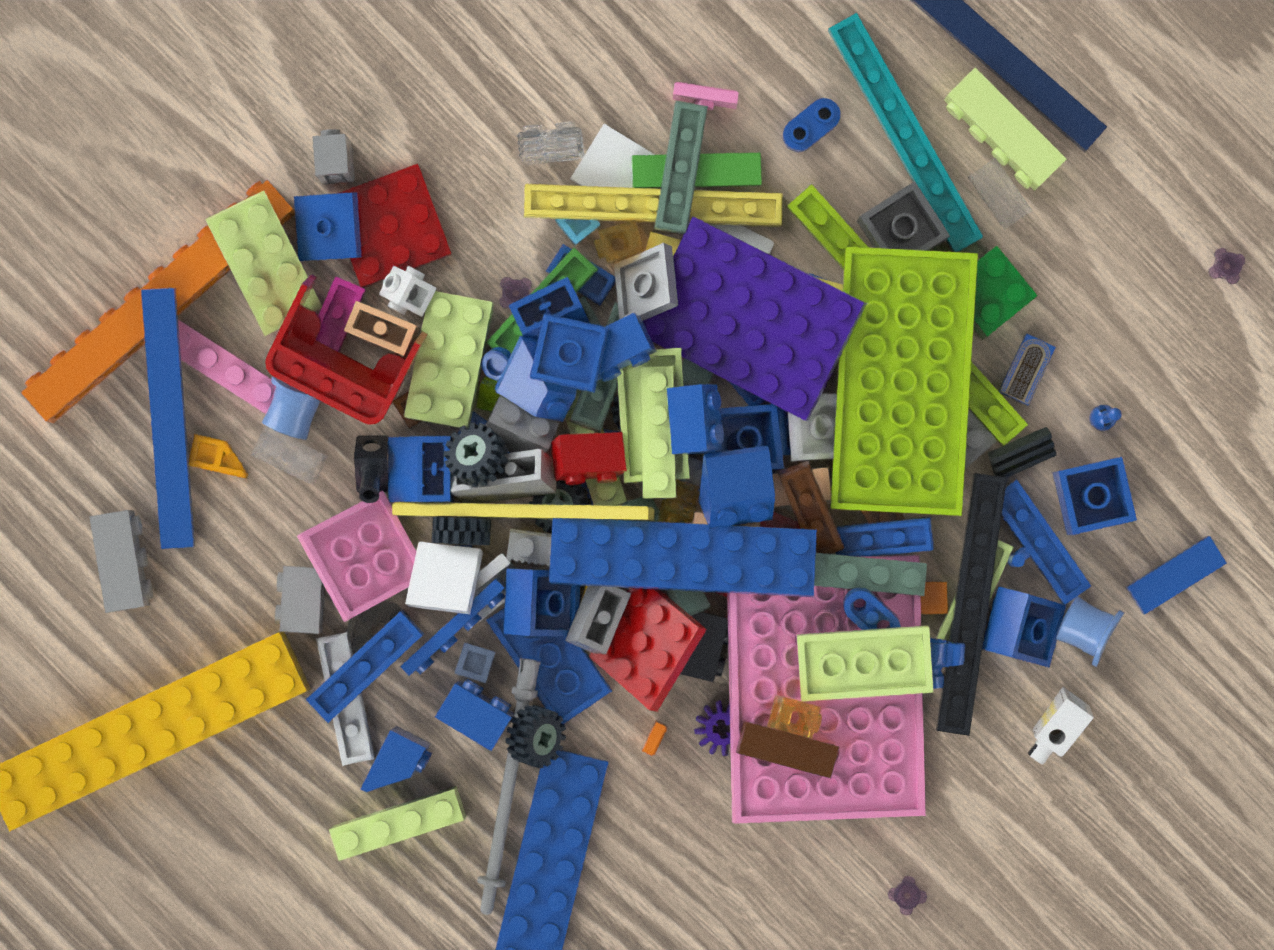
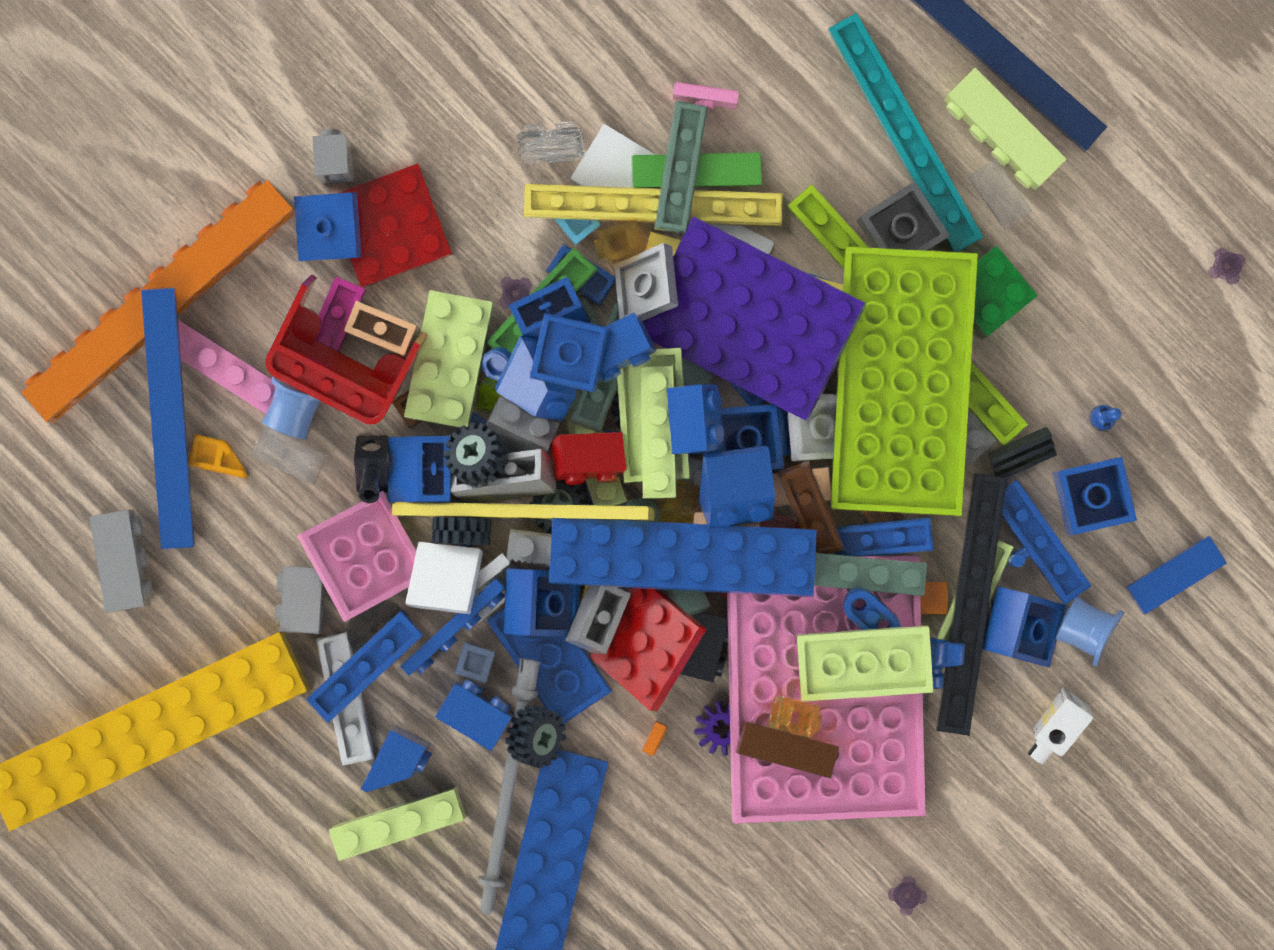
(261, 259): yellowish green plate -> none
(407, 291): white brick -> none
(811, 124): blue plate -> none
(1026, 369): tile -> none

